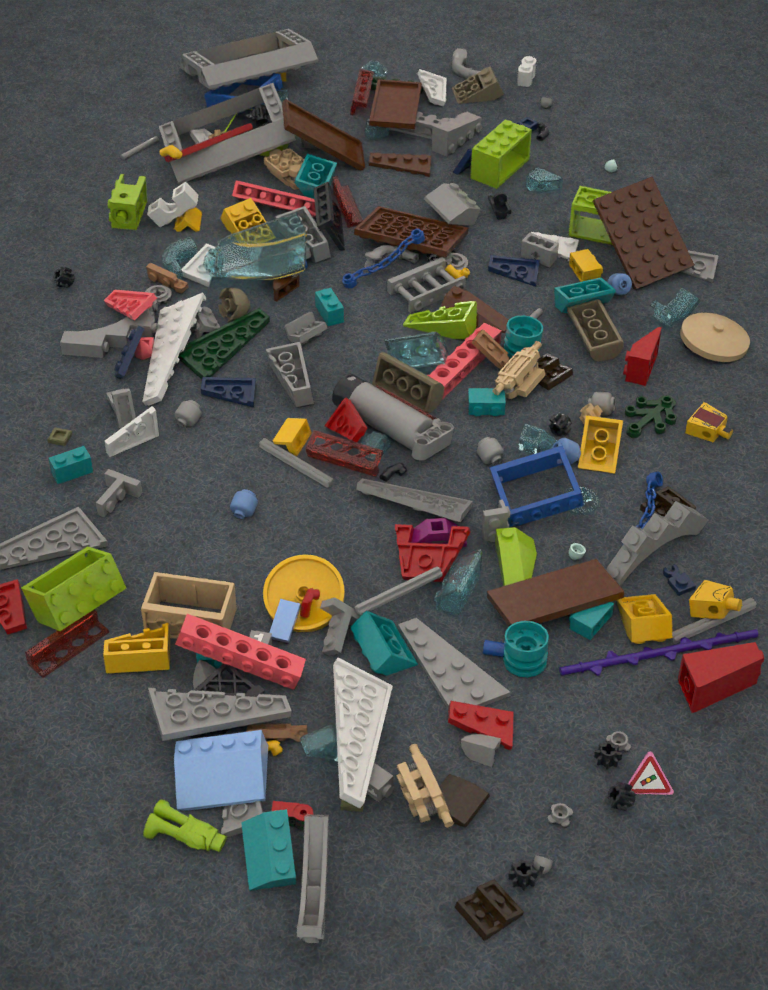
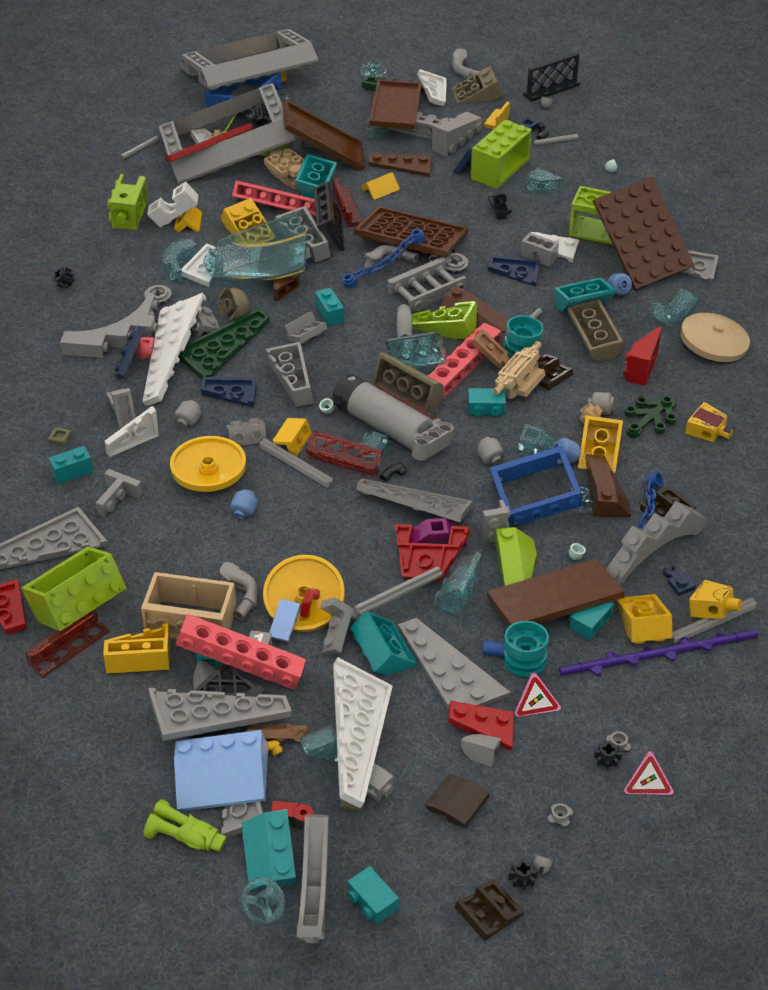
(130, 302): coral wing -> none
(166, 277): medium nougat hinge -> none
(171, 151): yellow arm -> none
(208, 463): none -> yellow dish
(244, 582): none -> light grey piece
(247, 432): none -> light grey bracket
(271, 894): none -> clear light blue piece
(329, 403): none -> light aqua hinge
(347, 421): red wing -> none
(362, 90): clear red fence -> none
(372, 895): none -> teal brick
(381, 186): none -> yellow panel
(404, 321): none -> light grey piece
(422, 789): tan piece -> none
(453, 205): light grey slope -> none
(457, 273): yellow arm -> none
(498, 116): none -> yellow panel
(526, 71): white brick -> none
(536, 699): none -> piece
(552, 87): none -> black fence
(555, 139): none -> light grey bar
(560, 424): black gear -> none
(585, 265): yellow brick -> none
(605, 491): none -> reddish brown wedge
(621, 796): black gear -> none
(718, 673): red slope -> none

